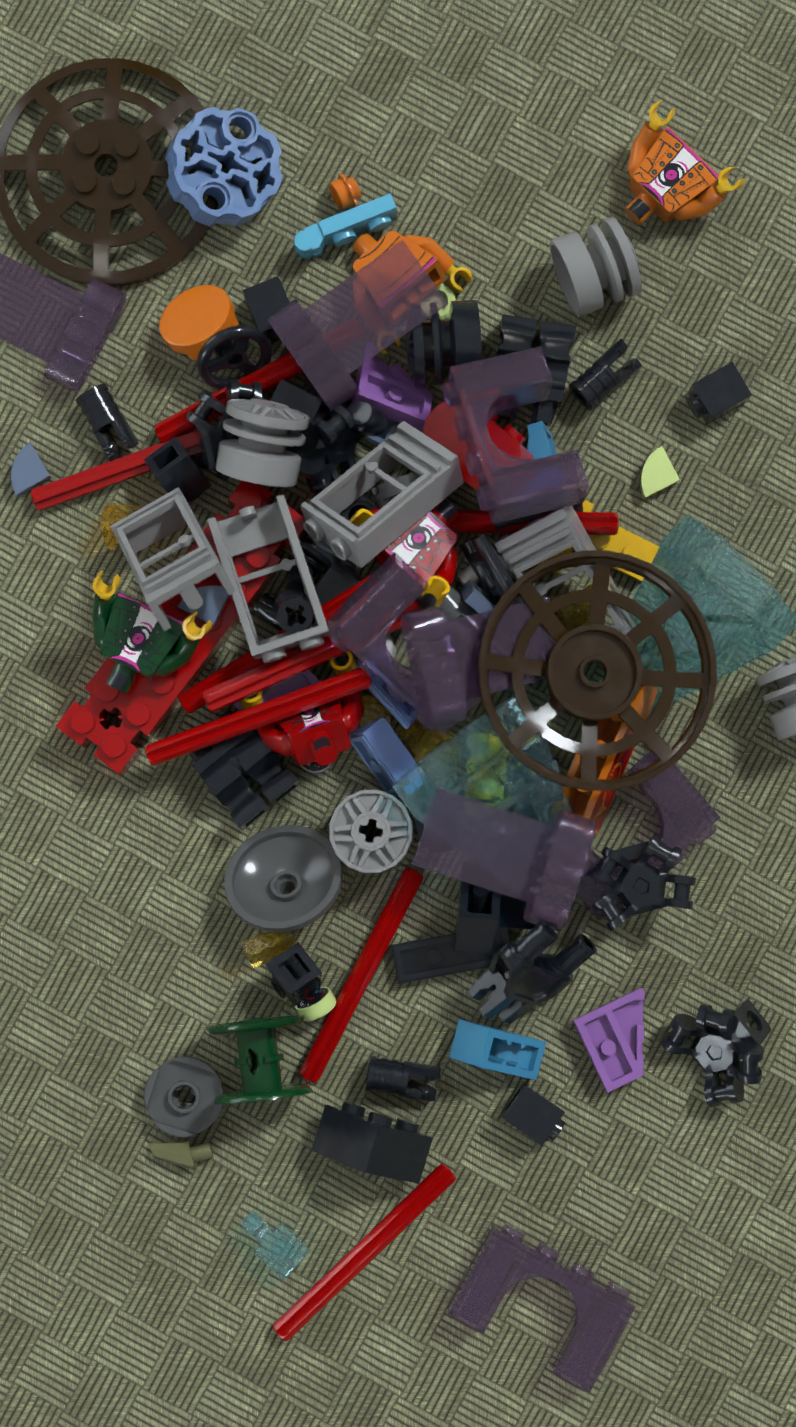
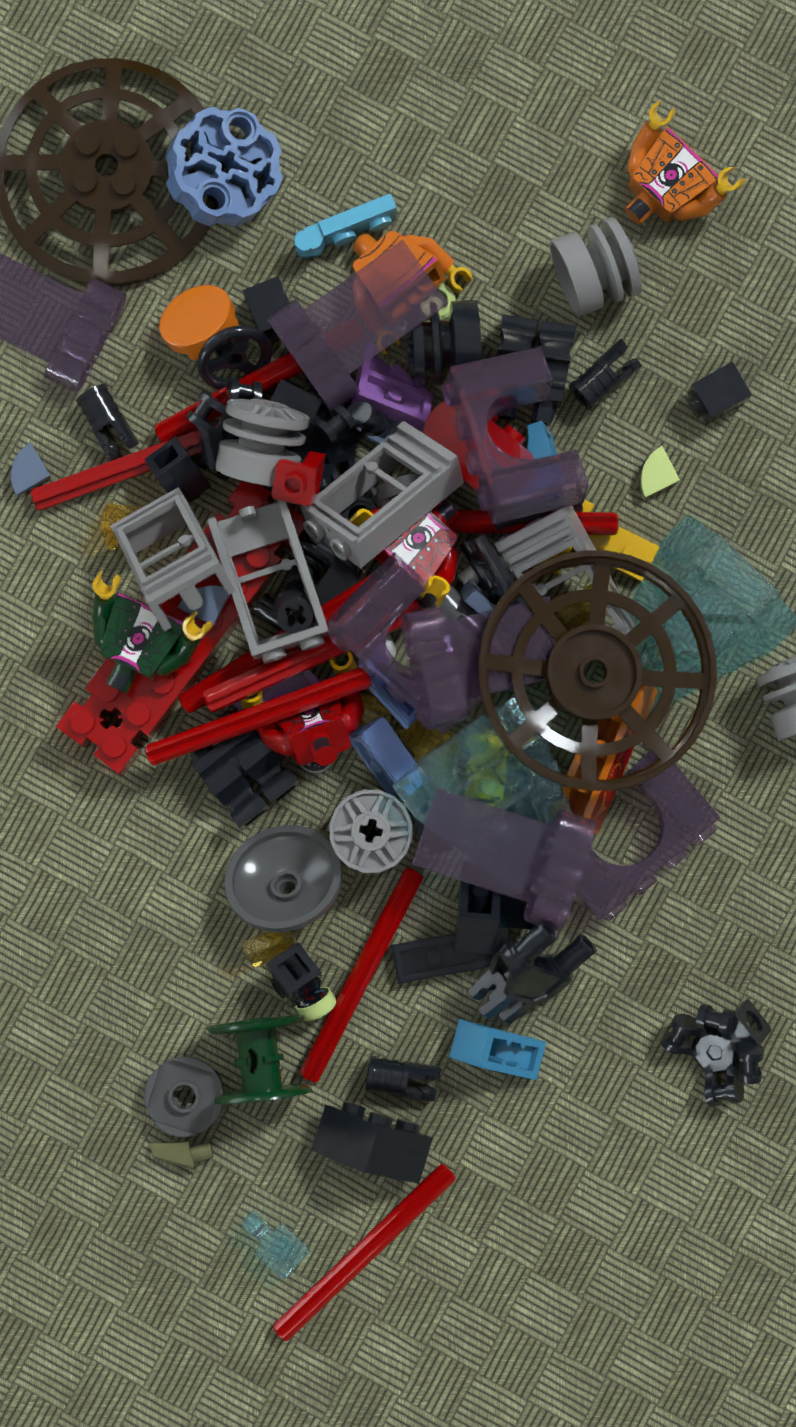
(299, 481): none -> red bracket
(345, 192): orange plate -> none
(534, 1115): black brick -> none
(599, 1309): clear purple arch -> none
(615, 1039): medium lavender wing -> none
(640, 883): black piece -> none

